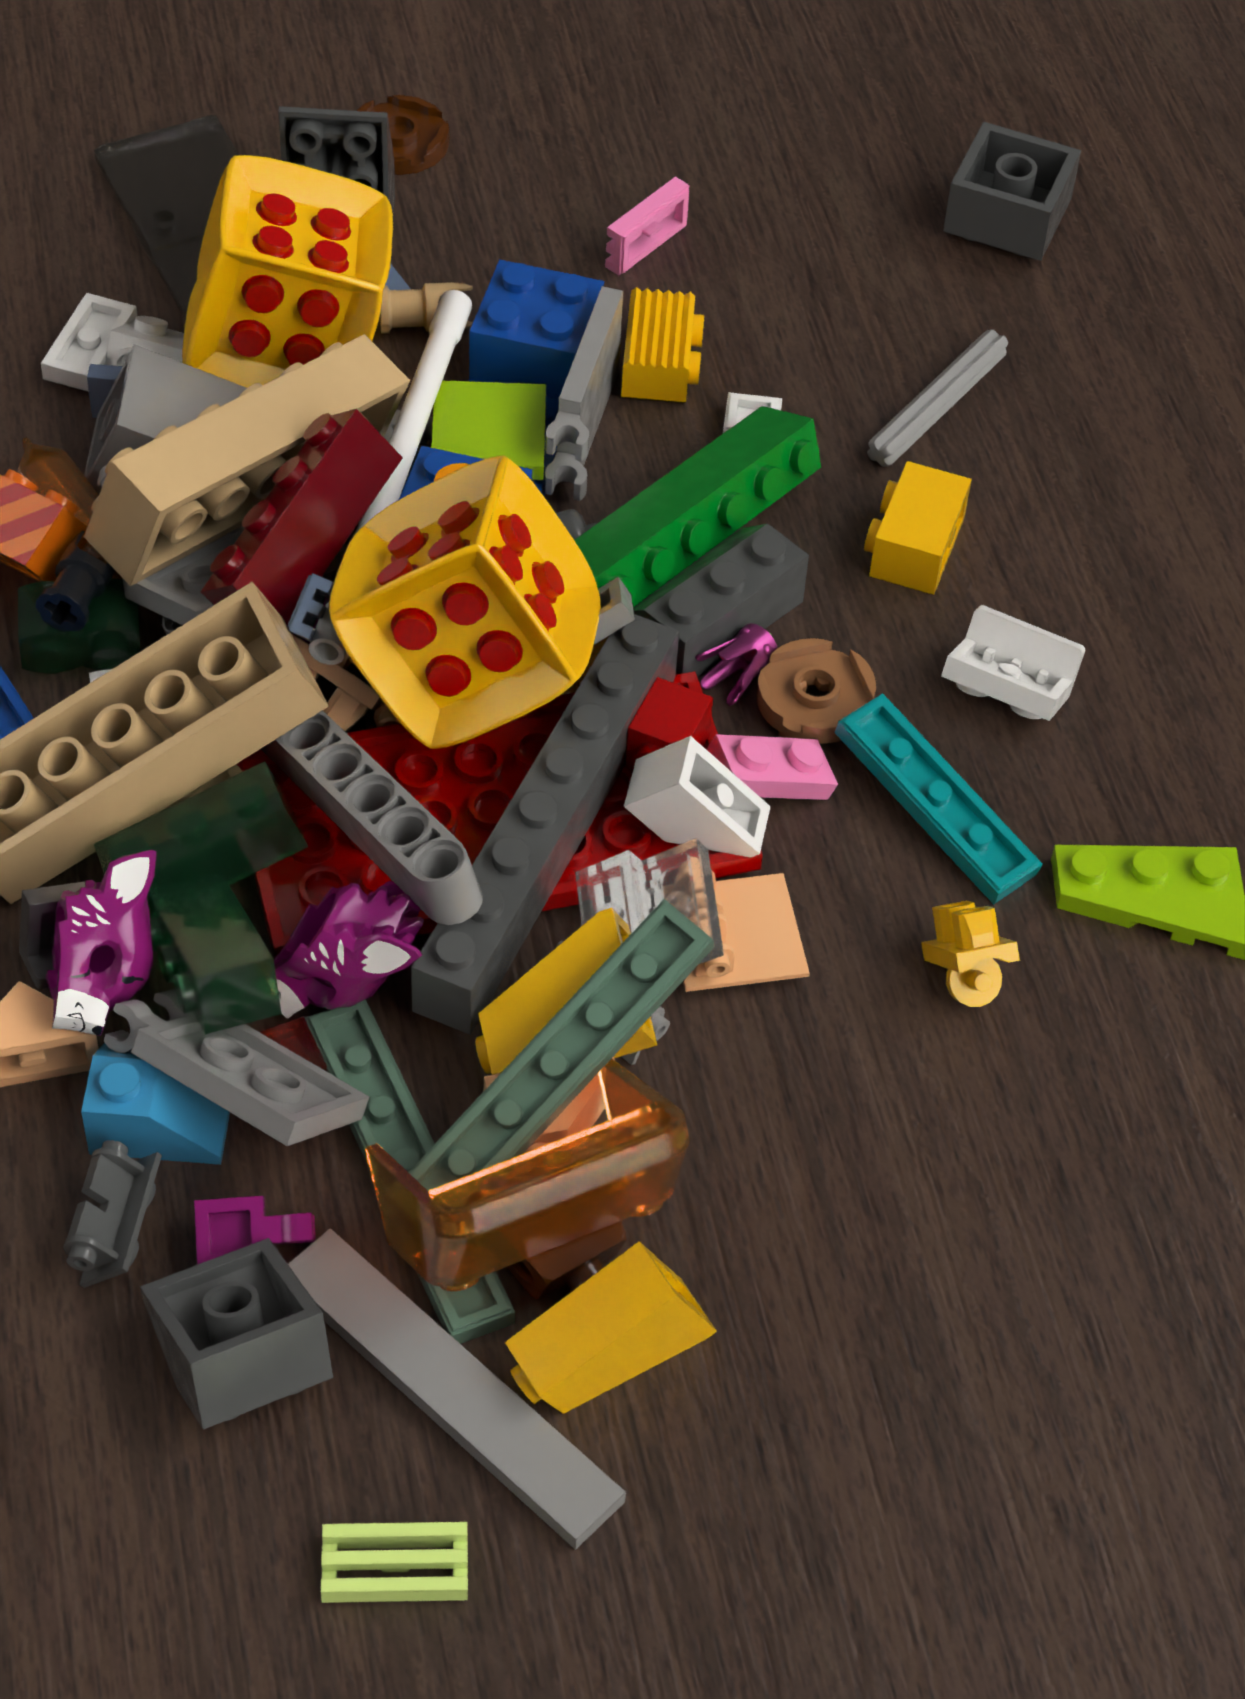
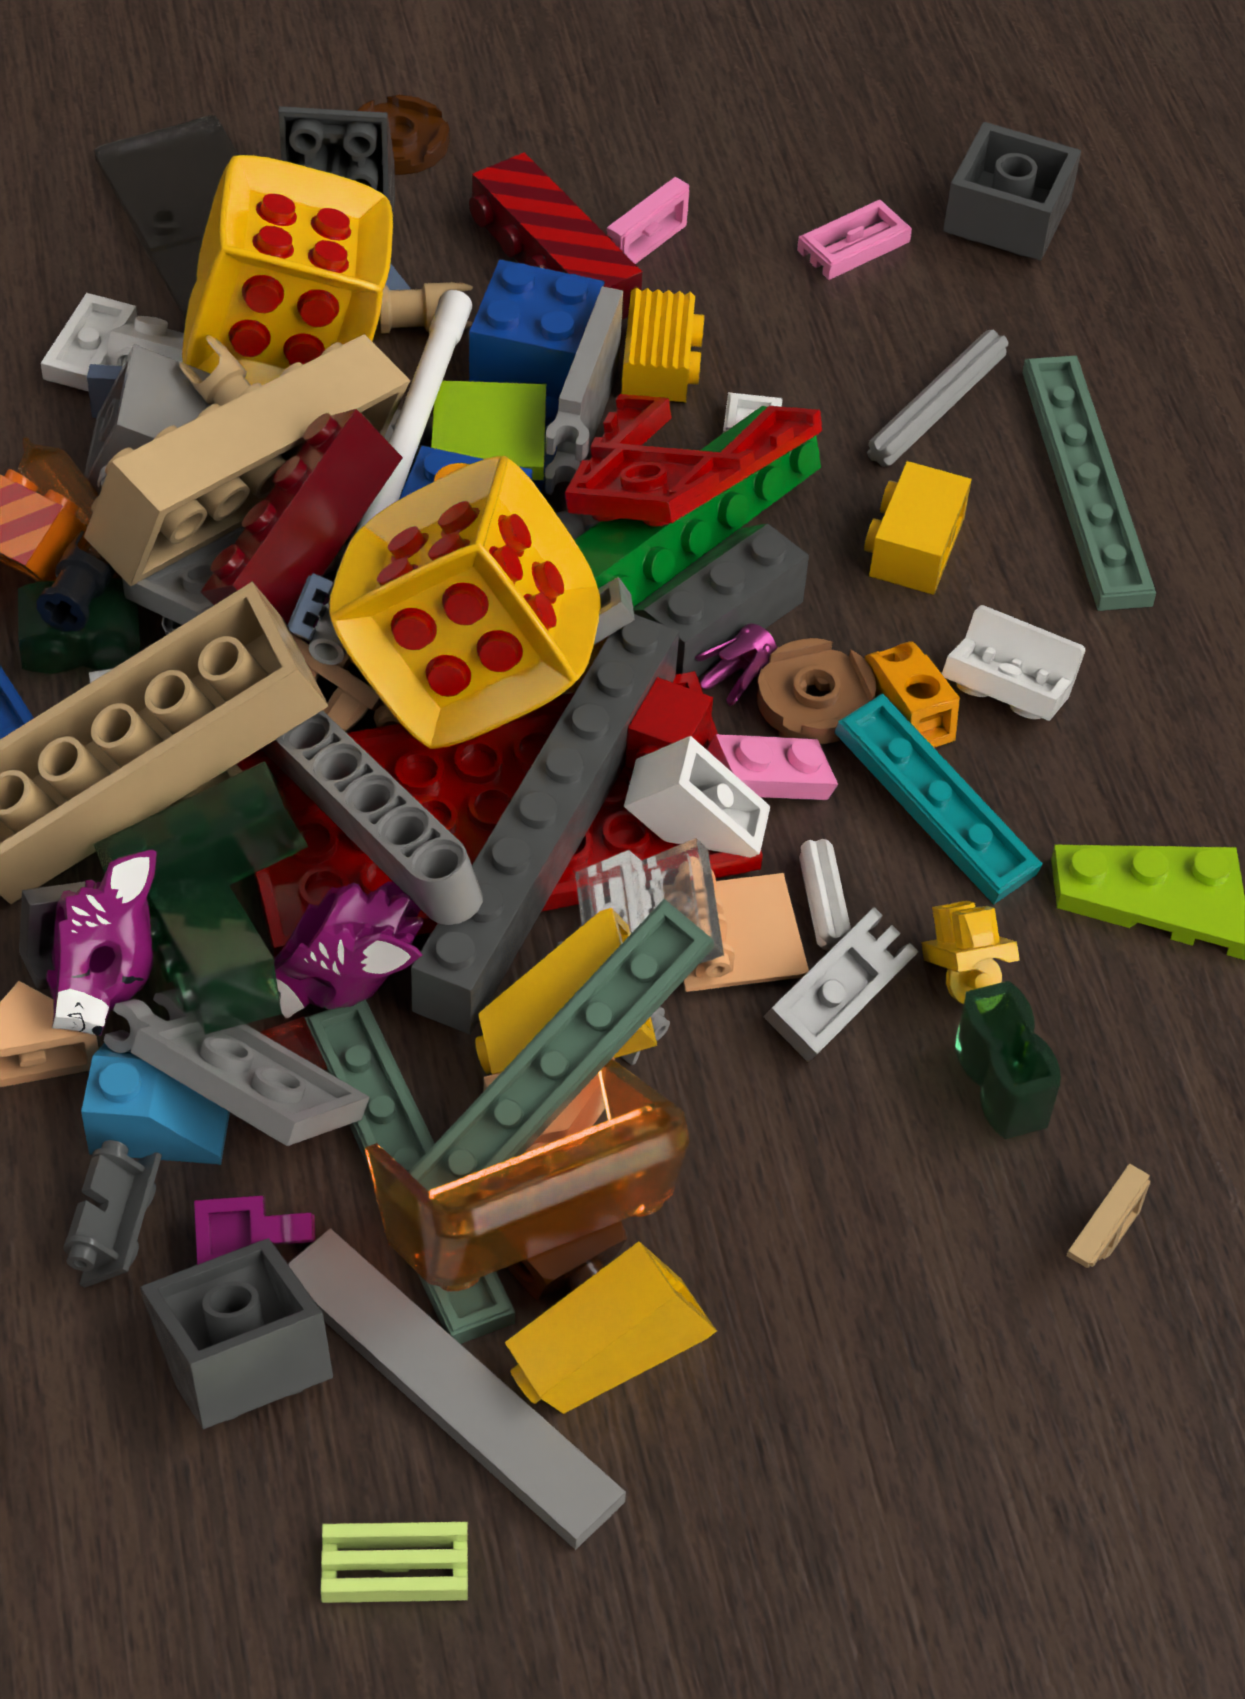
(224, 382): none -> tan piece
(546, 227): none -> dark red brick
(671, 482): none -> red wing
(824, 892): none -> white axle
(838, 987): none -> light grey hinge
(860, 244): none -> bright pink tile
(917, 691): none -> light orange leg
(1007, 1059): none -> clear green brick
(1088, 484): none -> sand green tile
(1111, 1218): none -> tan tile

